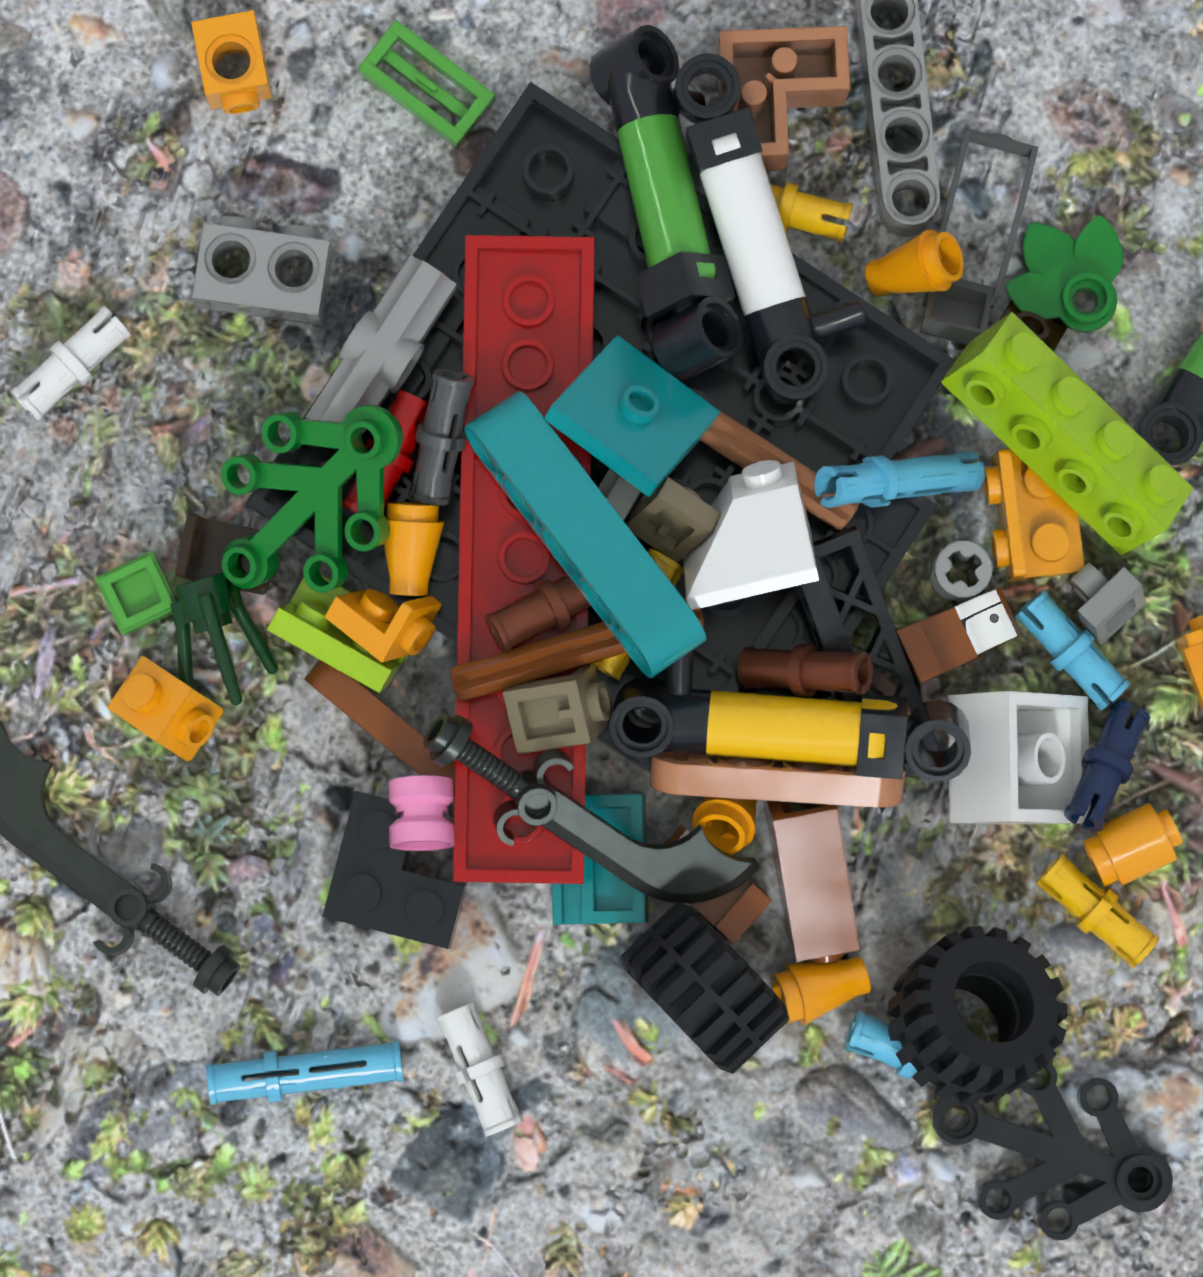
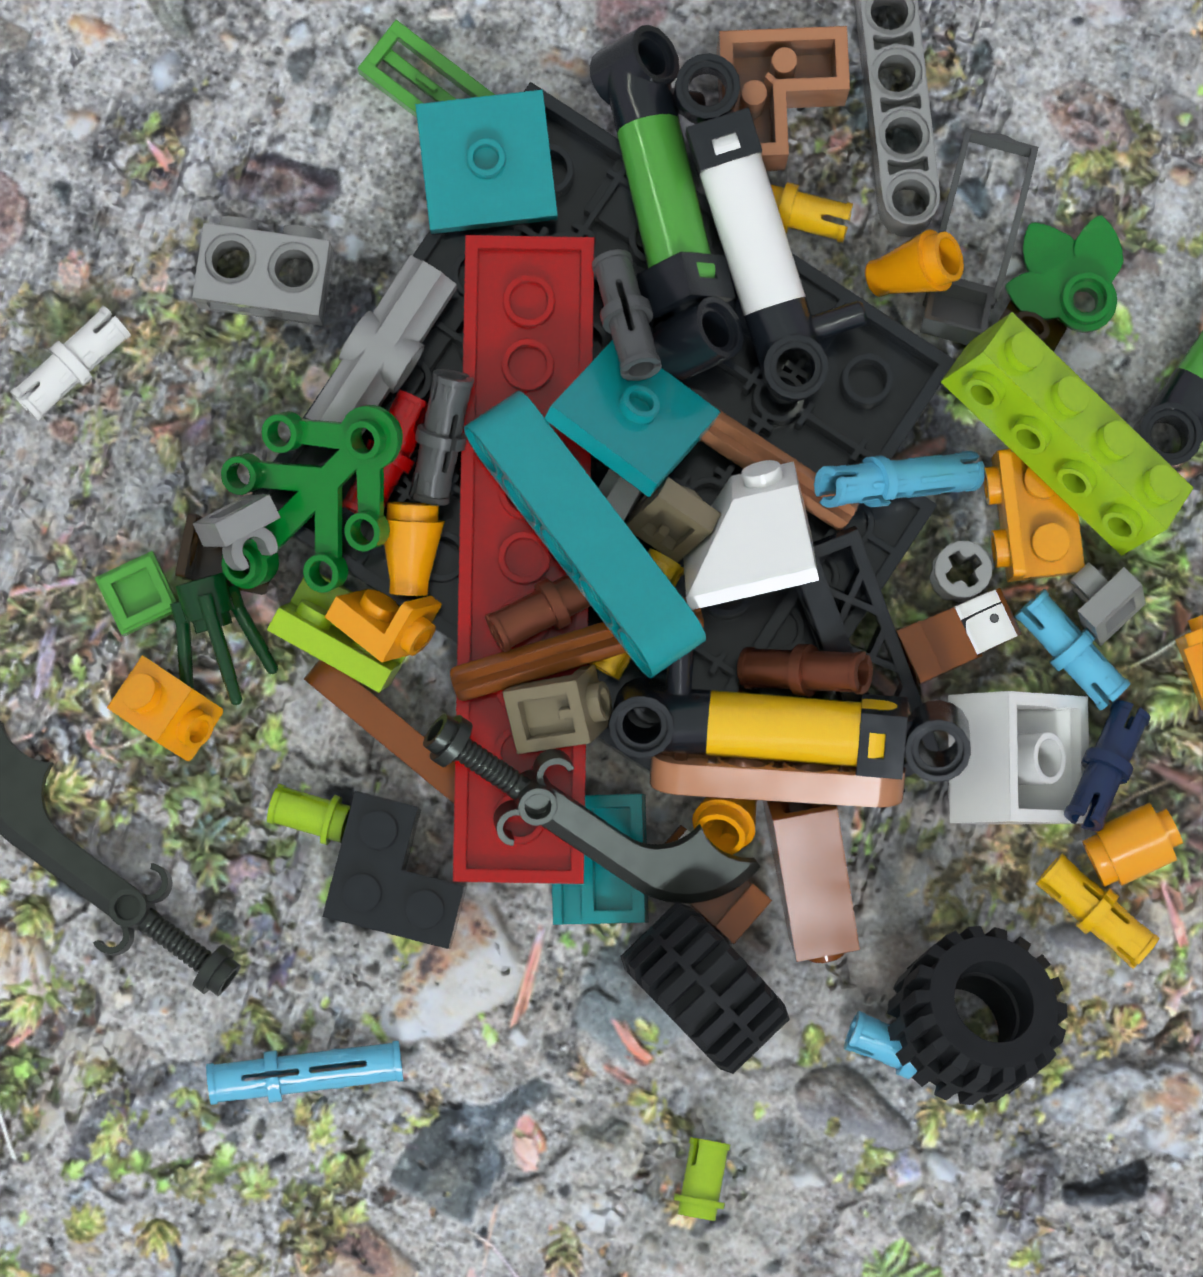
(226, 36): light orange brick -> none
(237, 523): none -> light grey tile
(309, 813): none -> lime pin
(421, 805): bright pink wheel -> none
(479, 1069): white pin -> none
(486, 161): none -> teal plate
(635, 347): none -> dark grey pin
(703, 1179): none -> lime pin
(818, 988): light orange cone -> none
(1063, 1156): black plant -> none

